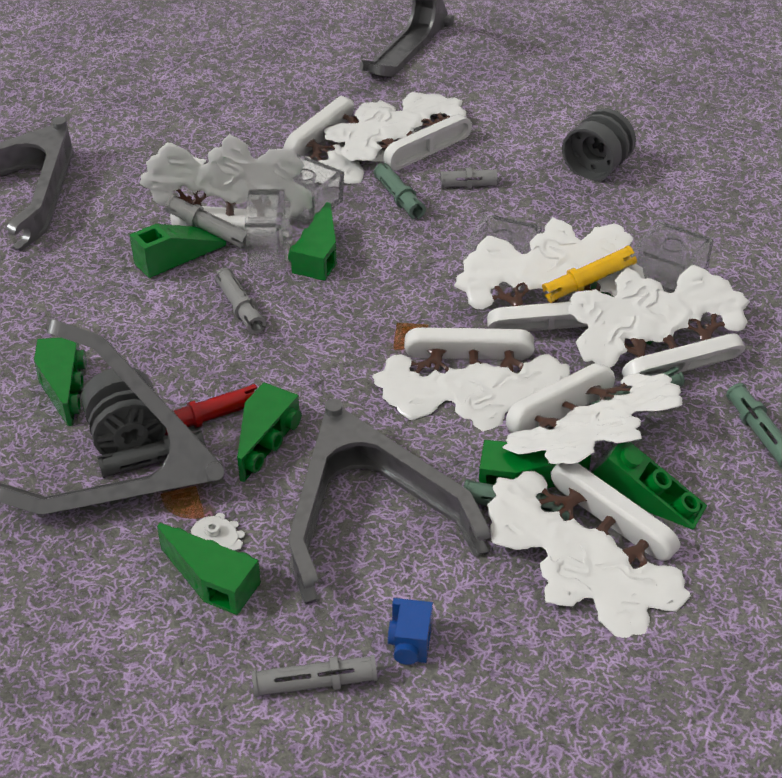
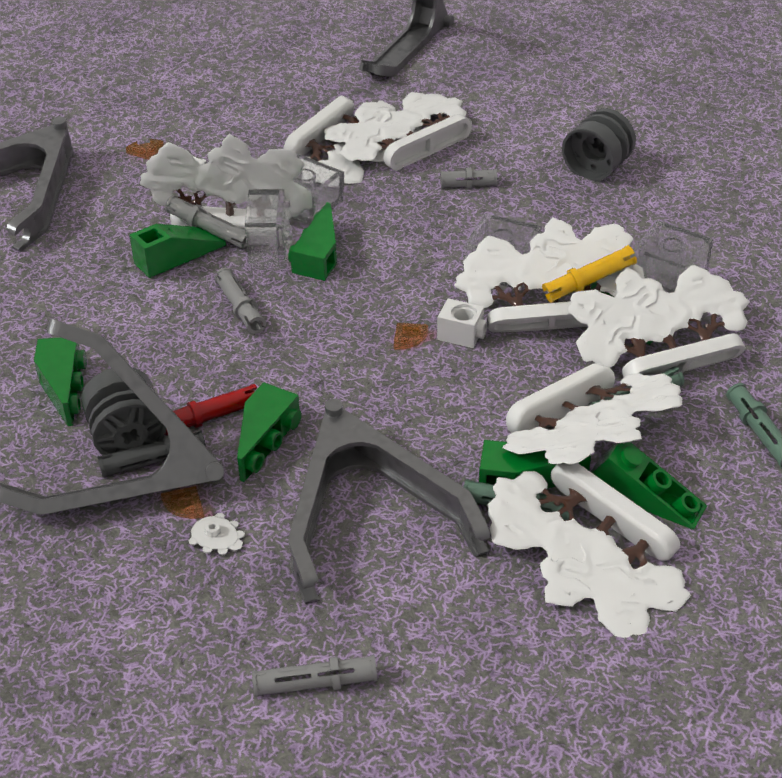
(145, 150): none -> clear orange tile
(213, 571): green slope -> none
(403, 195): sand green pin -> none
(410, 630): blue brick -> none
(461, 323): none -> white brick
(479, 389): white plant -> none

